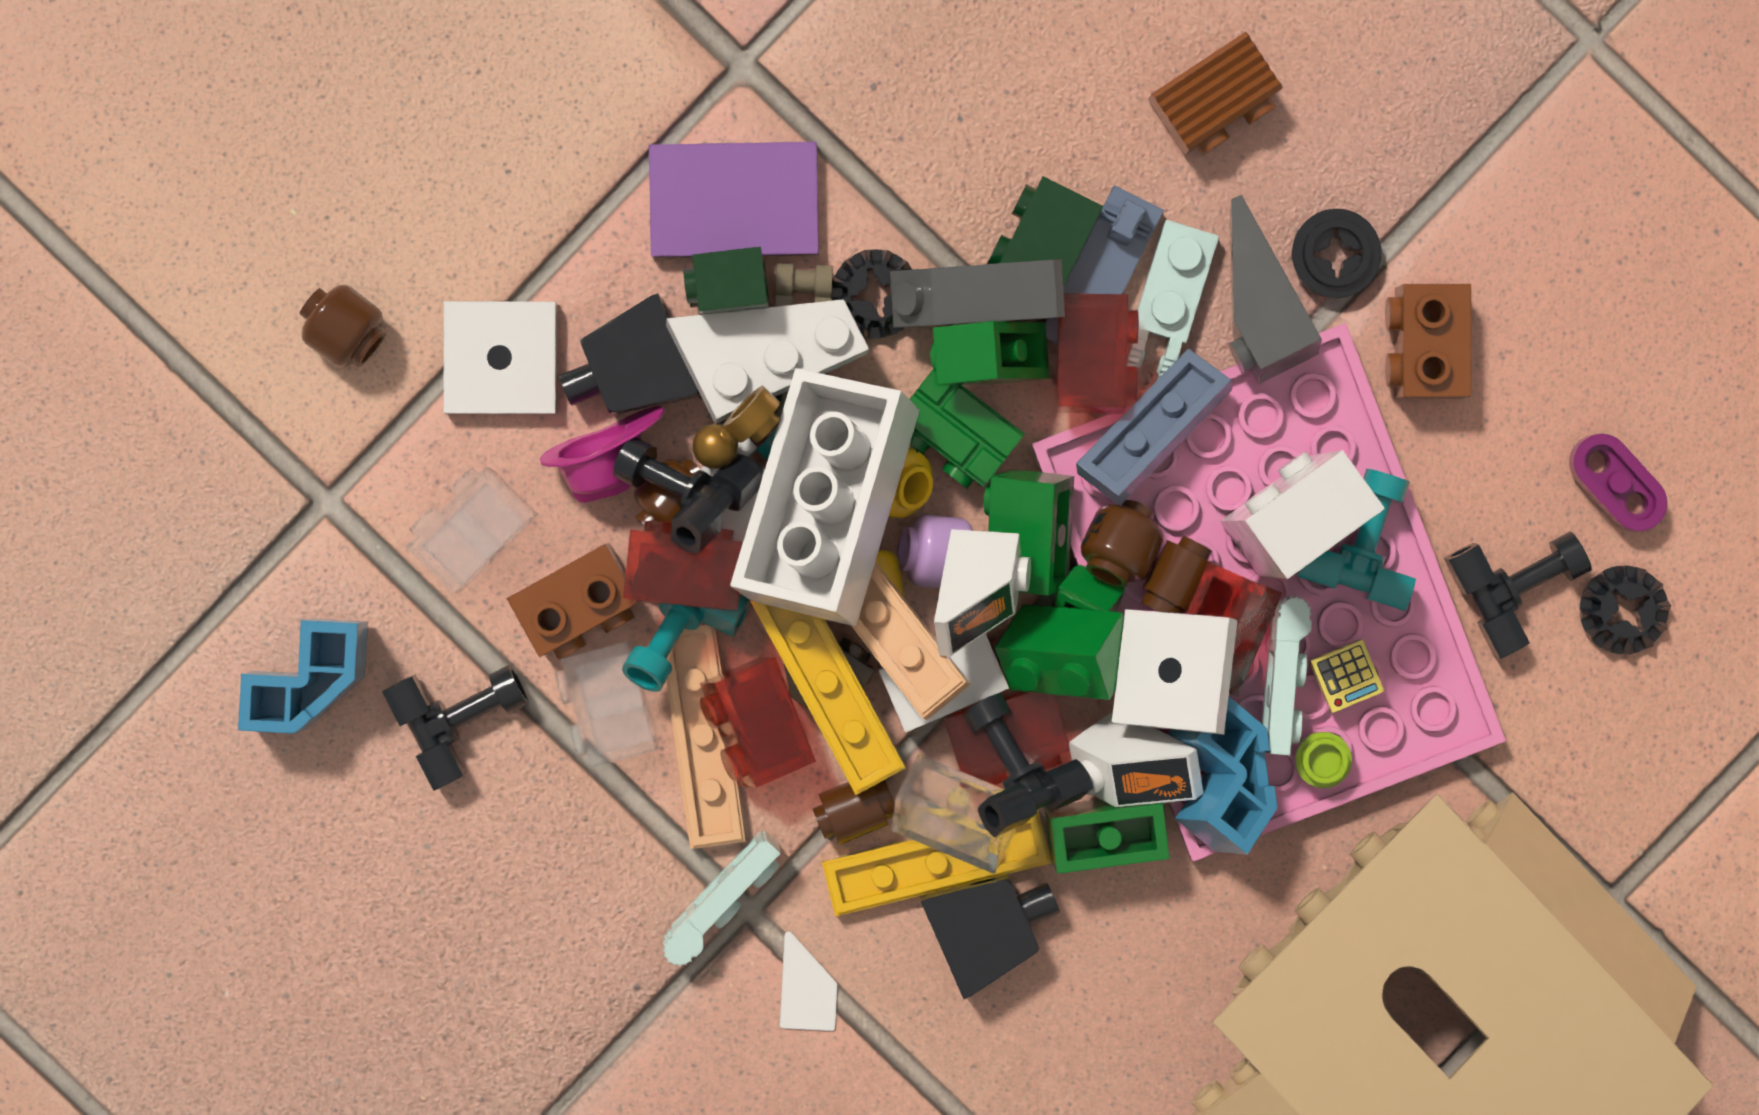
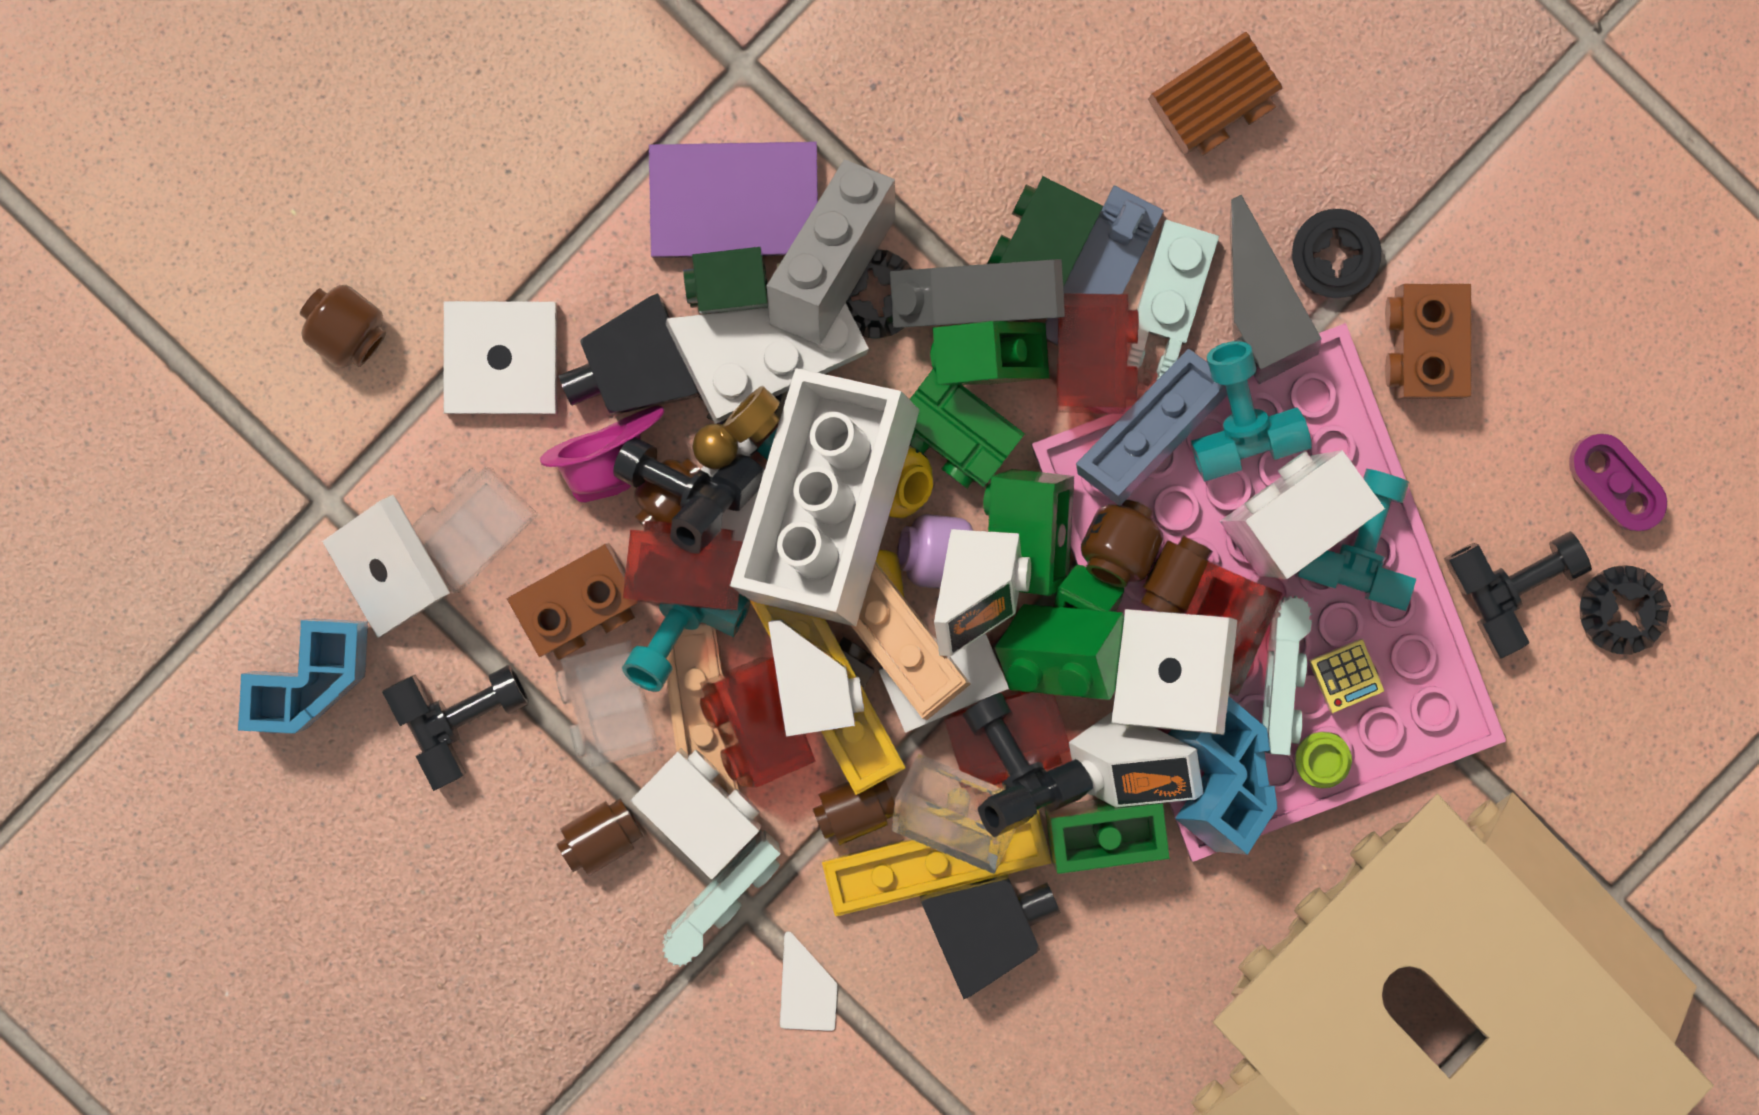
(385, 566): none -> white tile
(599, 837): none -> reddish brown brick
(698, 811): none -> white brick
(812, 684): none -> white slope
(831, 252): none -> light grey brick
(1246, 429): none -> teal bar

